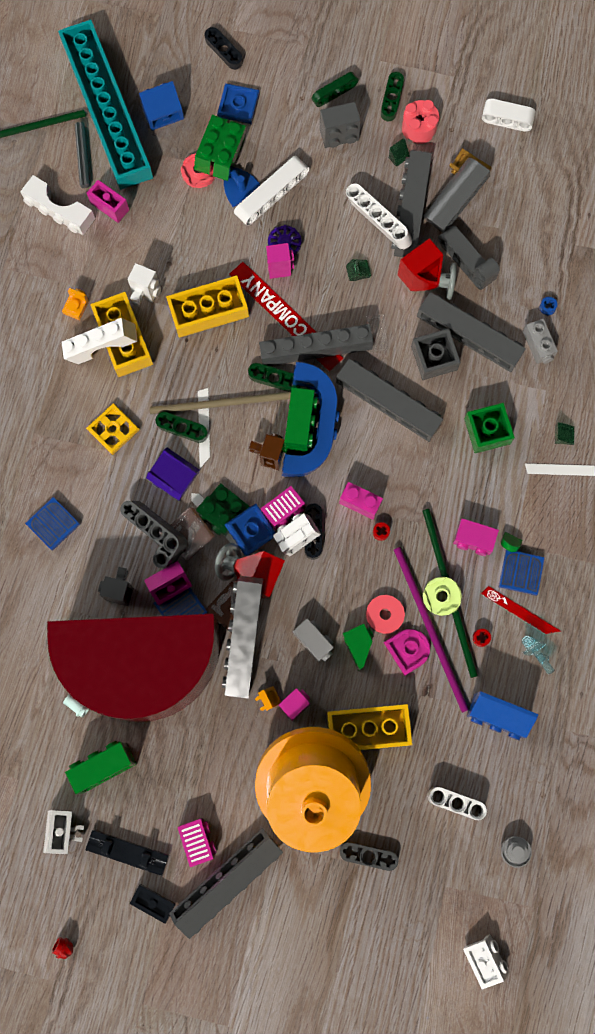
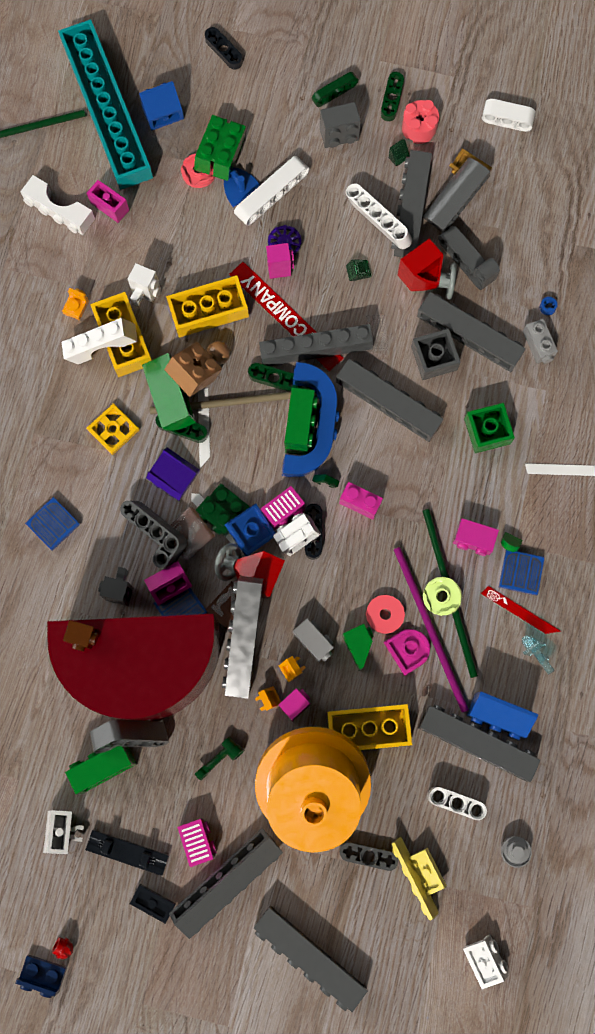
(41, 976): none -> dark blue bracket
(74, 705): light aqua pin -> none
(80, 635): none -> reddish brown brick
(82, 155): dark grey axle -> none
(128, 733): none -> dark grey beam
(168, 397): none -> brick
(196, 367): none -> medium nougat brick
(230, 749): none -> dark green brick
(238, 103): blue tile -> none
(270, 452): reddish brown brick -> none
(290, 668): none -> light orange tile
(311, 959): none -> dark grey brick
(324, 478): none -> dark green tile
(381, 525): red bush -> none
(422, 874): none -> light yellow bracket
(479, 744): none -> dark grey brick
(486, 641): red bush -> none
(564, 434): clear green slope -> none

